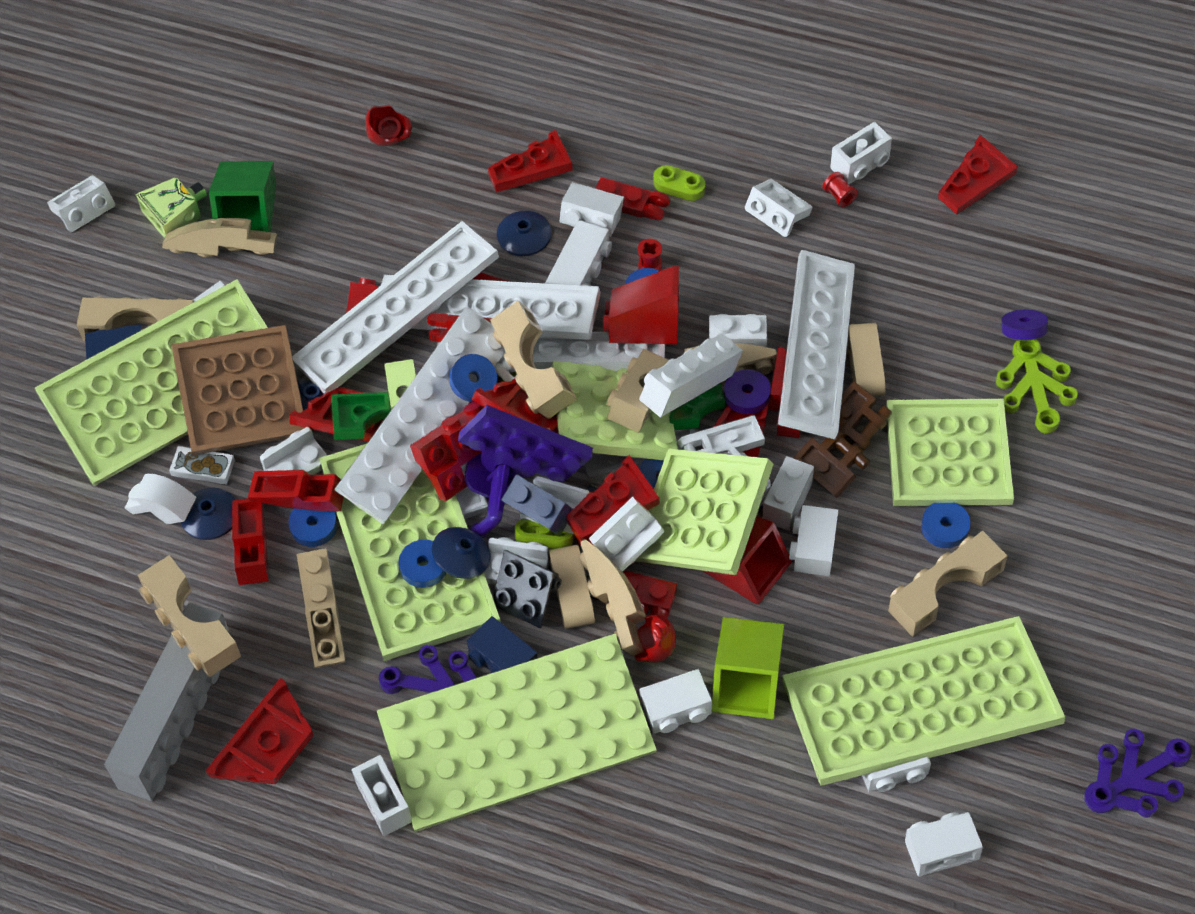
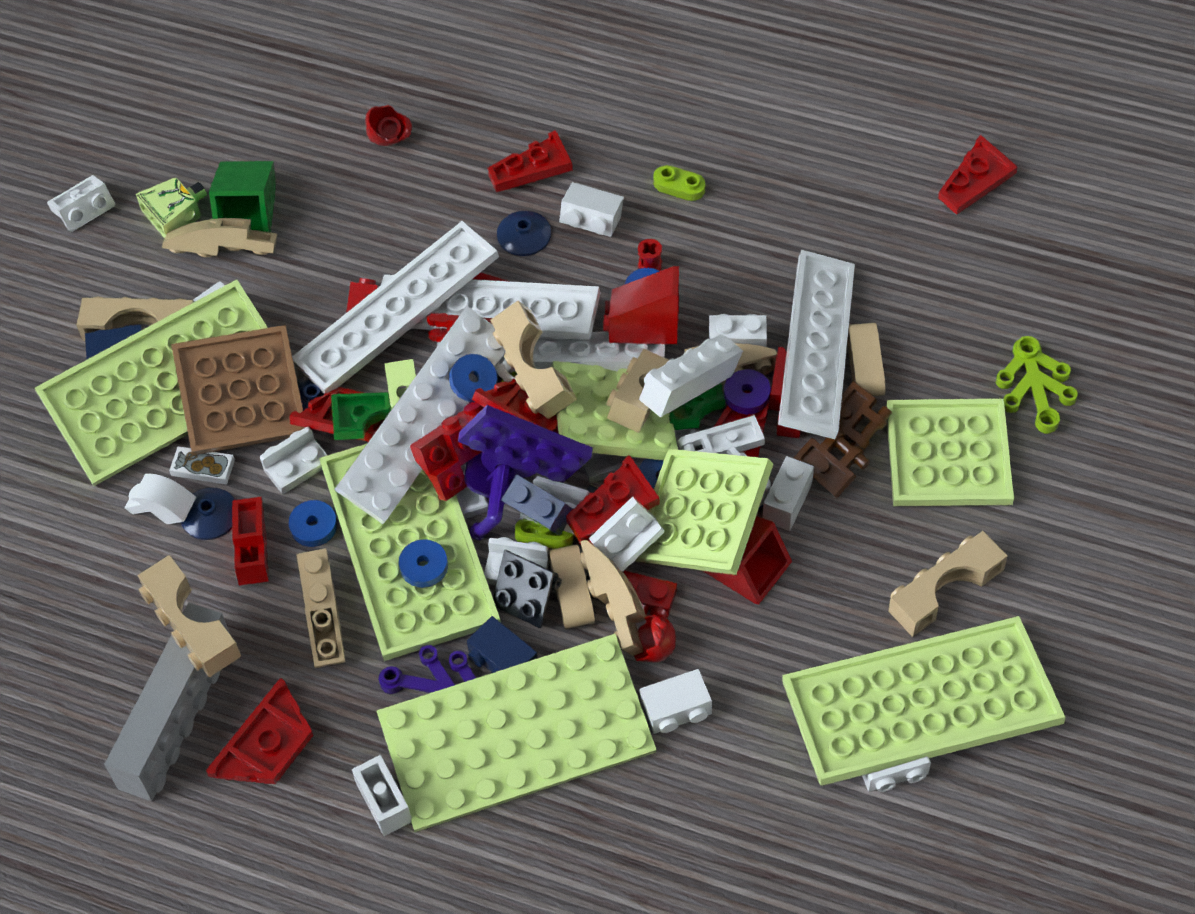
(296, 490): red slope -> none
(460, 561): dark blue dish -> none
(581, 255): white brick -> none
(636, 200): red hinge -> none
(747, 668): lime slope -> none
(776, 206): white bracket -> none
(815, 540): white brick -> none
(840, 189): red bush -> none
(861, 153): white brick -> none
(943, 843): white brick -> none
(945, 536): blue piece -> none
(1024, 324): dark purple piece -> none
(1135, 778): dark purple plant -> none

